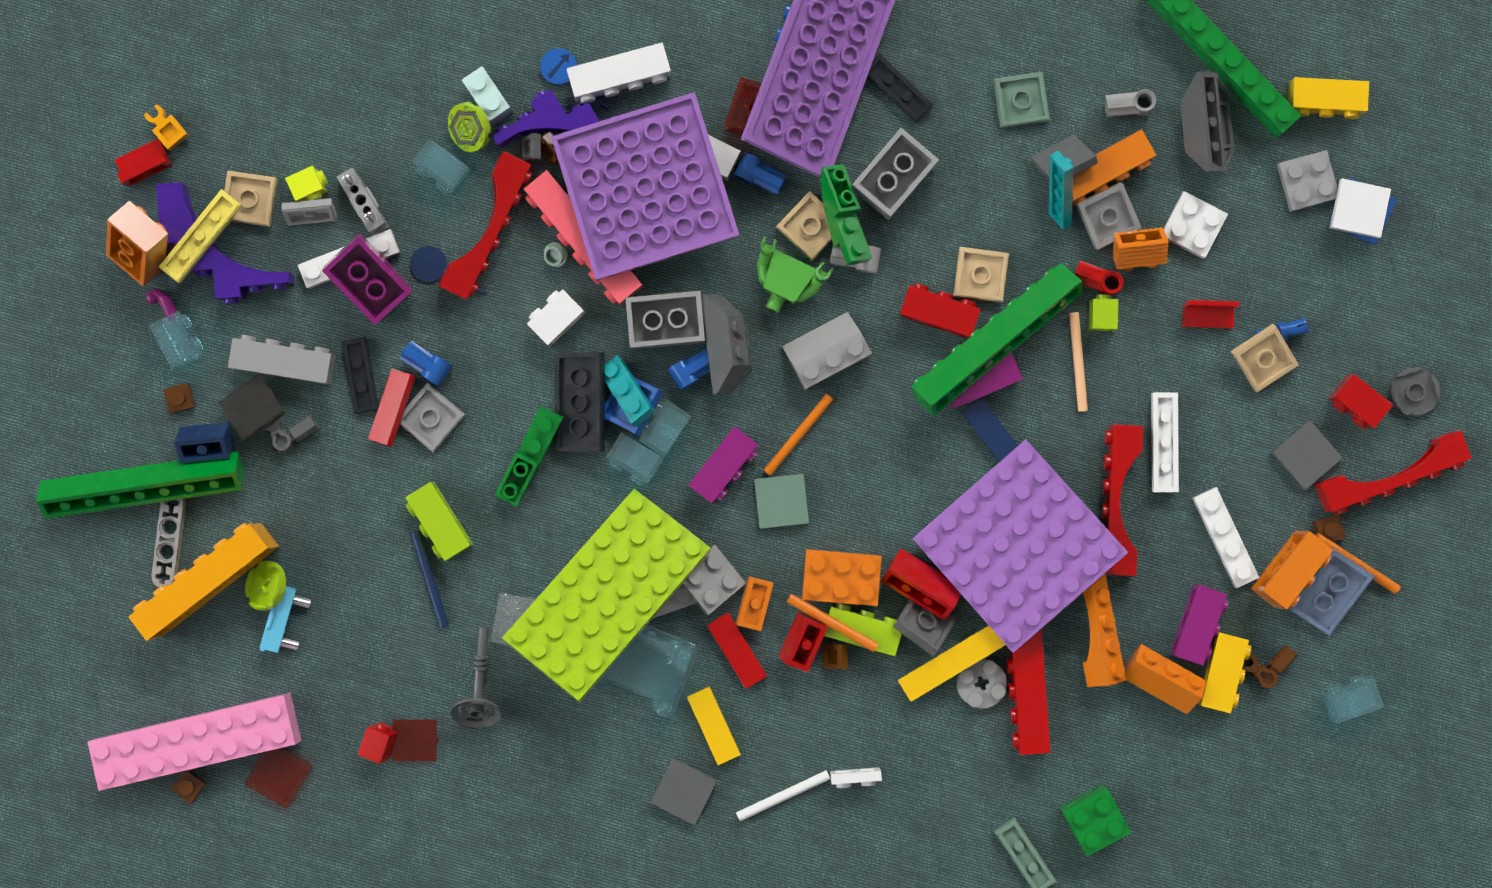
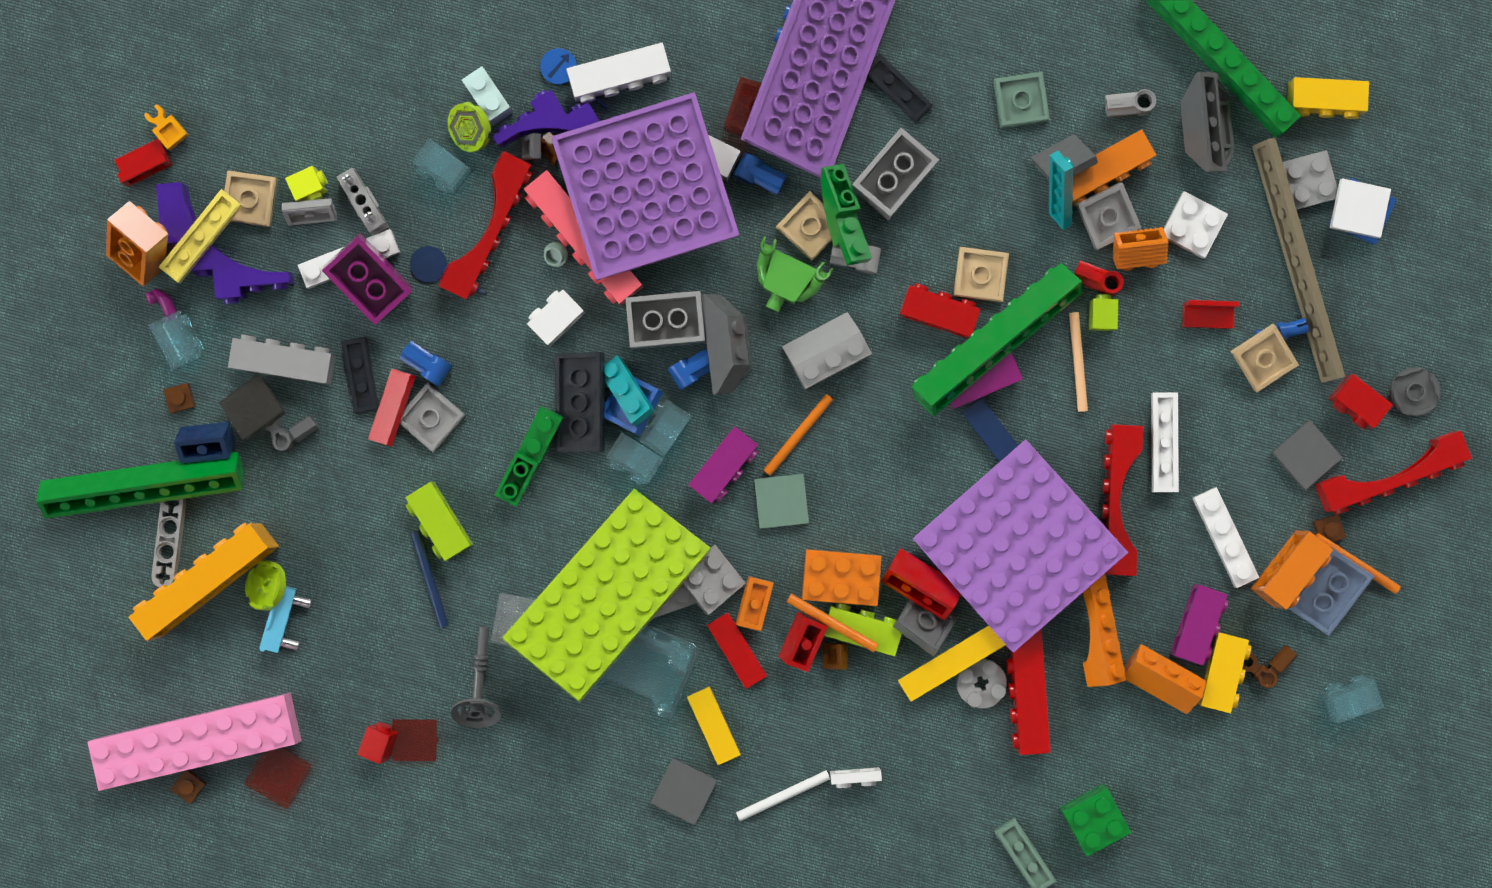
(1298, 260): none -> dark tan plate

